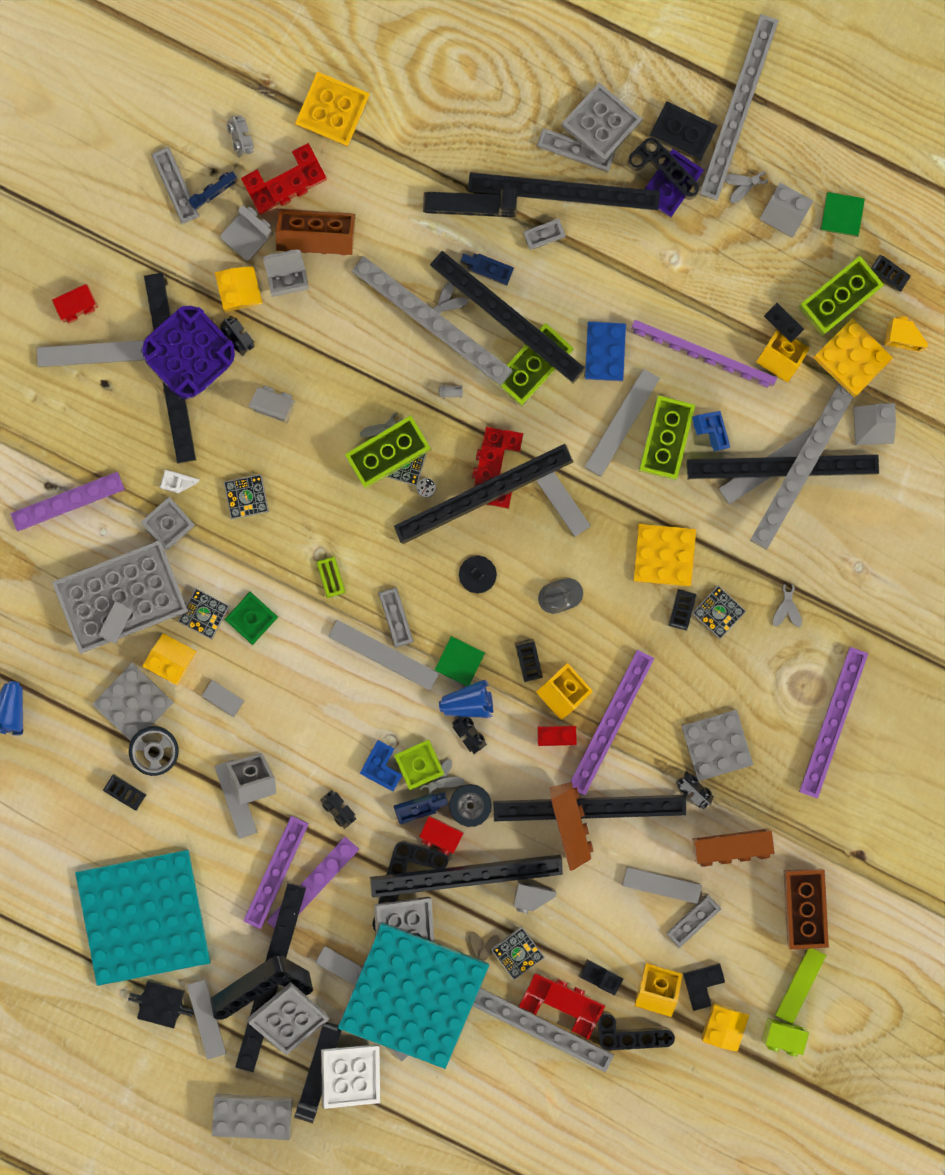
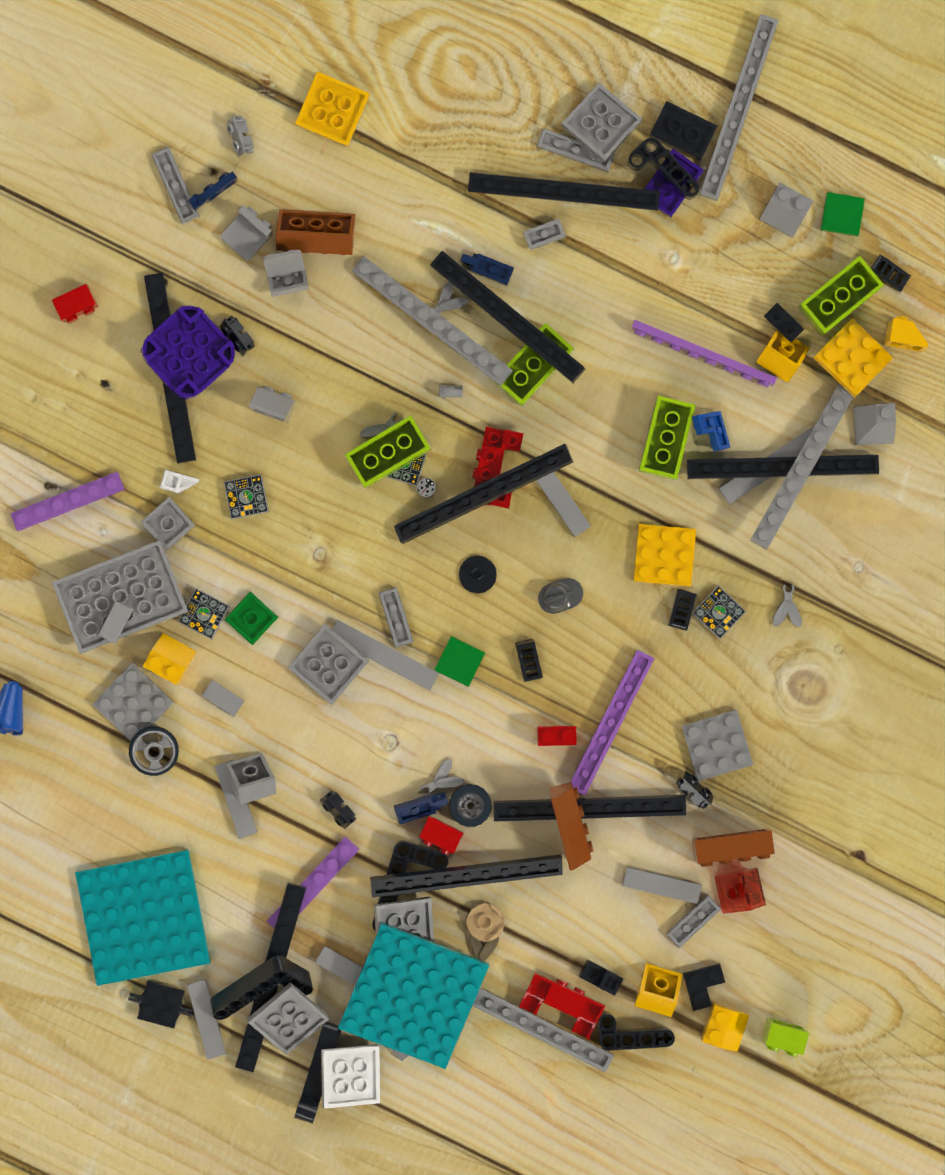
(89, 353): light grey tile -> none
(111, 782): black slope -> none
(238, 288): yellow slope -> none
(252, 1116): light grey brick -> none
(276, 872): medium lavender plate -> none
(286, 185): red bracket -> none
(328, 664): none -> light grey plate
(335, 592): lime tile -> none
(376, 768): blue plate -> none
(419, 764): lime plate -> none
(469, 701): blue cone -> none
(472, 204): black beam -> none
(475, 740): black hinge -> none
(485, 922): none -> tan tile
(517, 953): tile -> none
(530, 896): light grey slope -> none
(564, 691): yellow slope -> none
(605, 351): blue plate -> none
(622, 422): light grey tile -> none
(740, 890): none -> clear red slope
(745, 184): light grey piece -> none
(800, 985): lime tile -> none
(806, 908): dark orange brick -> none
(833, 722): medium lavender plate -> none

